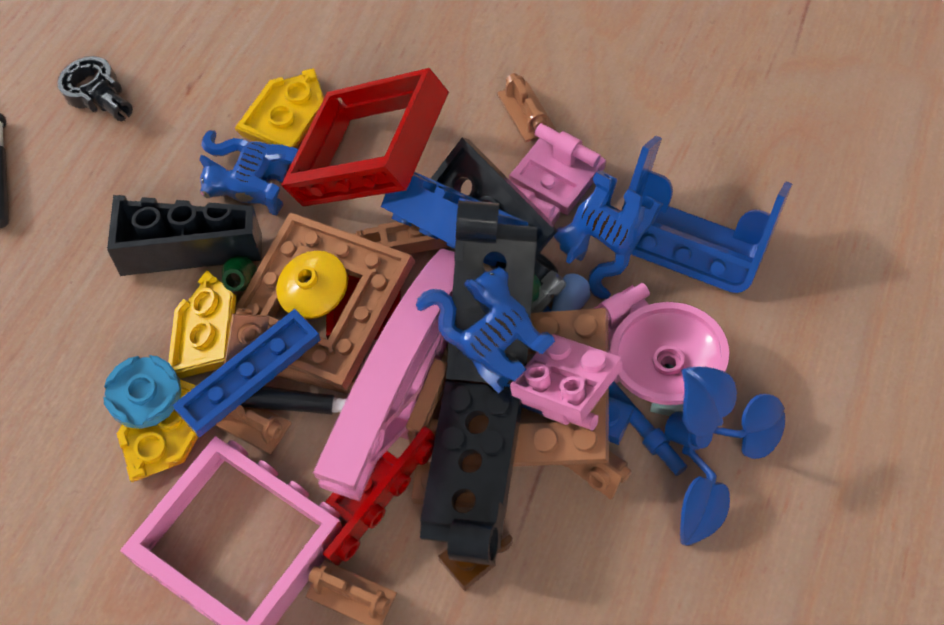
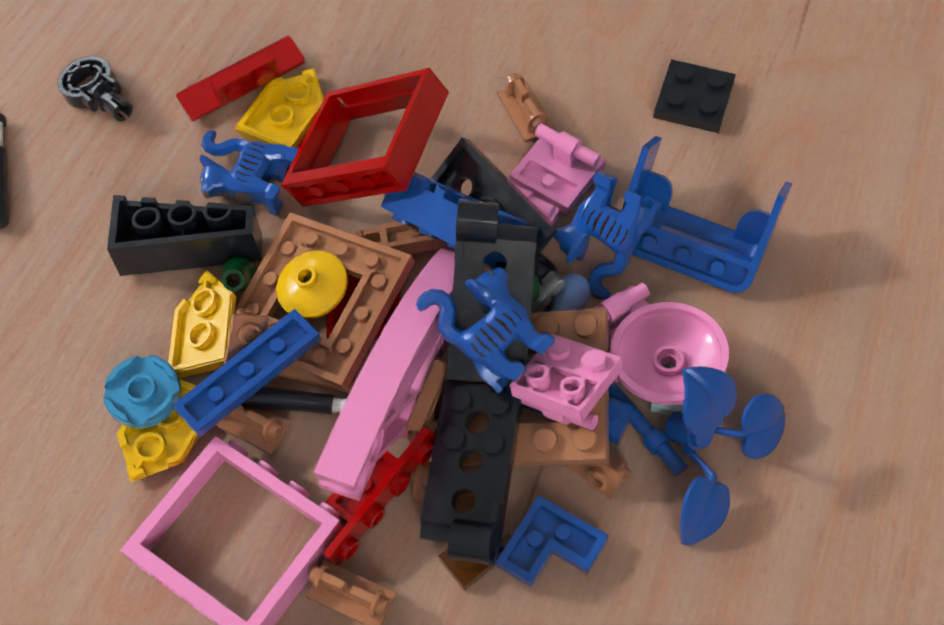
(240, 78): none -> red bracket
(547, 532): none -> blue plate
(694, 96): none -> black plate

